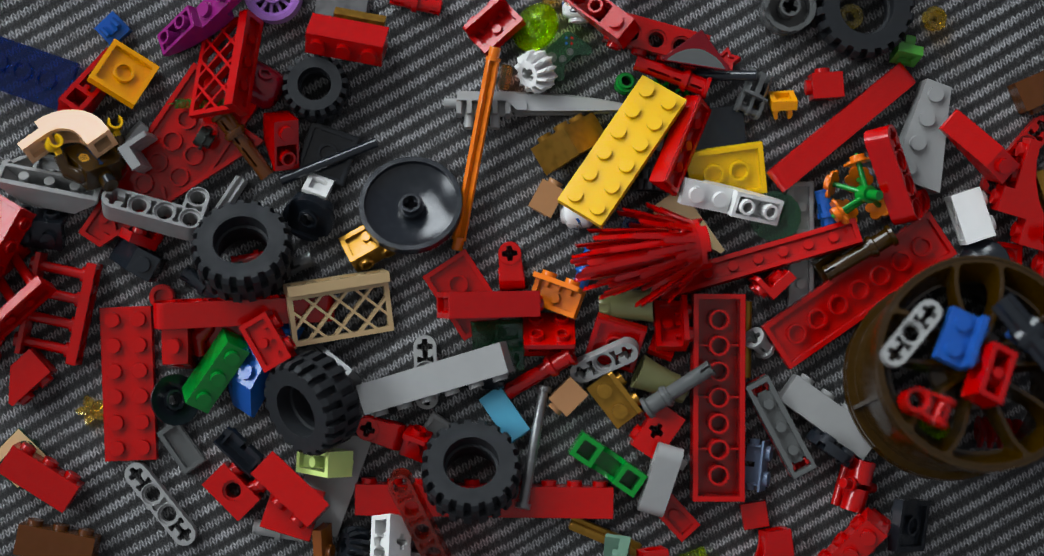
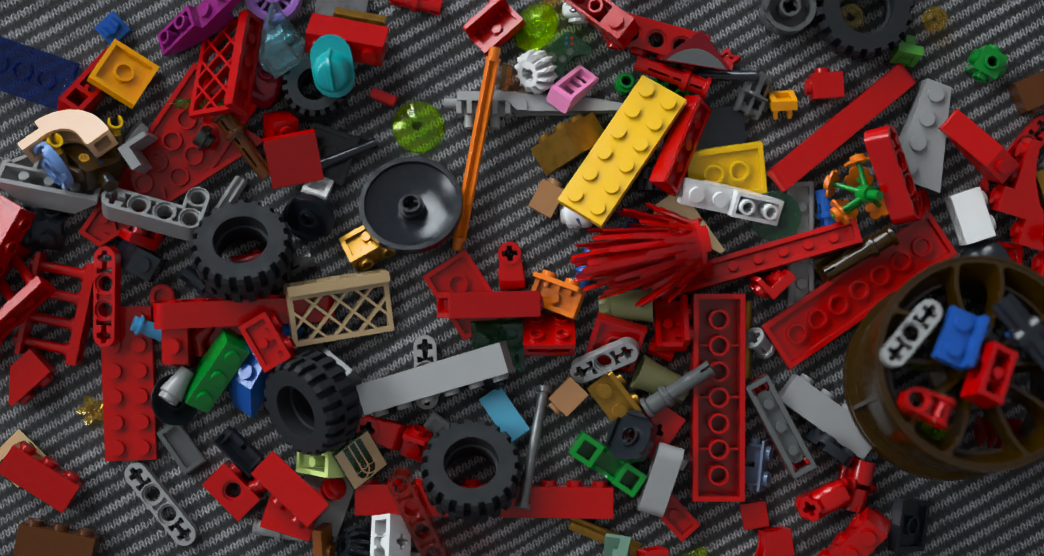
(54, 165): none -> medium blue tile
(112, 296): none -> red beam
(145, 327): none -> dark azure pin
(176, 387): none -> light grey cone
(280, 43): none -> clear light blue slope
(293, 158): none -> red tile
(332, 66): none -> teal piece
(333, 488): none -> red plate
(359, 459): none -> piece
(383, 97): none -> red tile
(427, 136): none -> clear neon green dish
(549, 367): red pin -> none
(571, 90): none -> bright pink slope
(642, 443): none -> black plate
(822, 500): none -> red piece
(979, 66): none -> green brick

